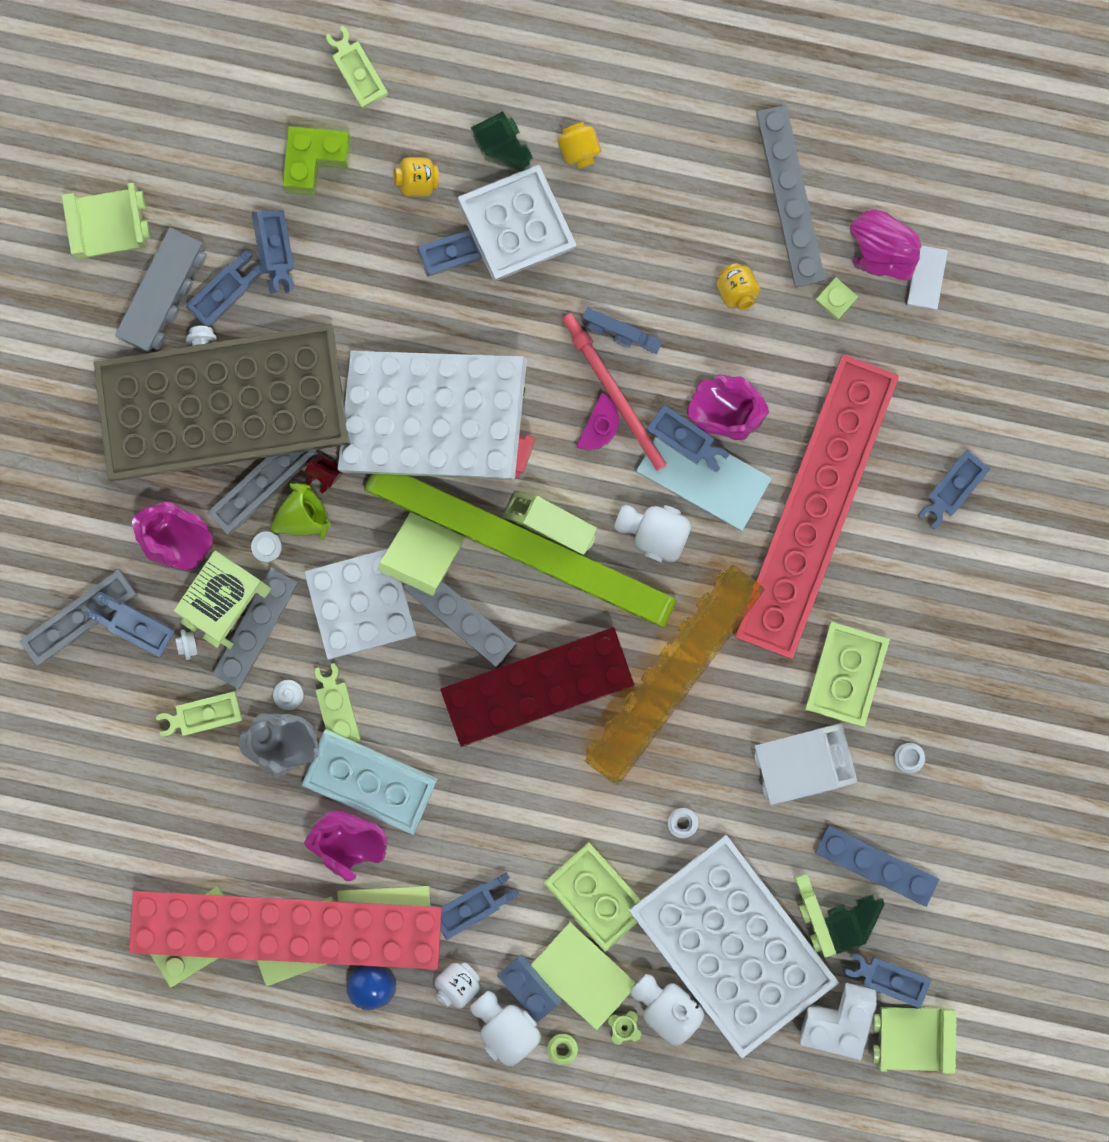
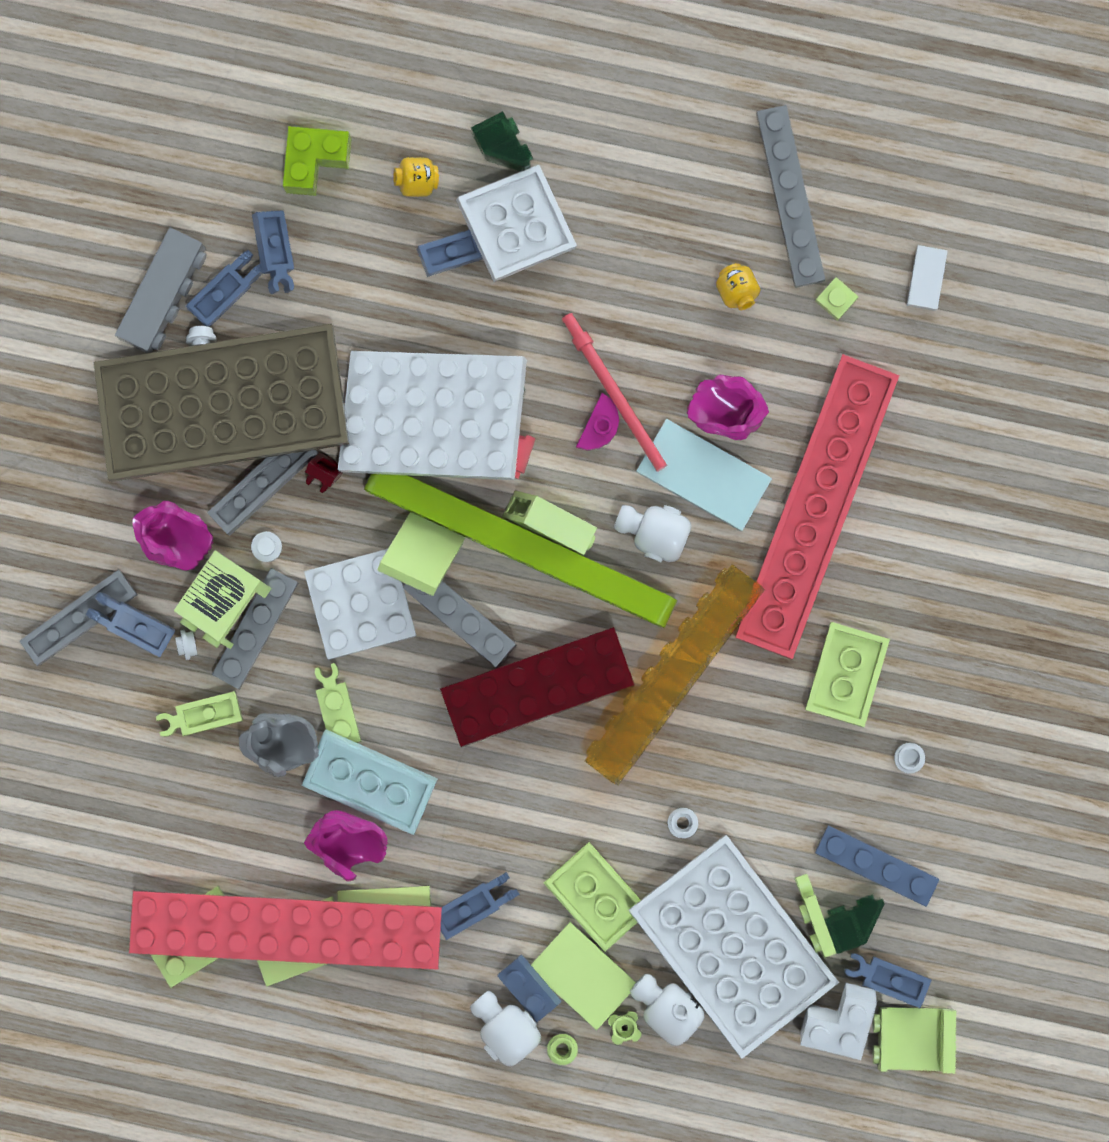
(106, 222): yellowish green panel -> none
(288, 695): white plate -> none
(295, 517): lime hat -> none
(357, 70): yellowish green plate -> none
(371, 987): blue hair -> none
(457, 985): white head -> none
(579, 145): yellow head -> none
(622, 333): sand blue plate -> none
(685, 437): sand blue plate -> none
(805, 764): white slope -> none
(885, 245): dark pink hair -> none
(955, 487): sand blue plate -> none

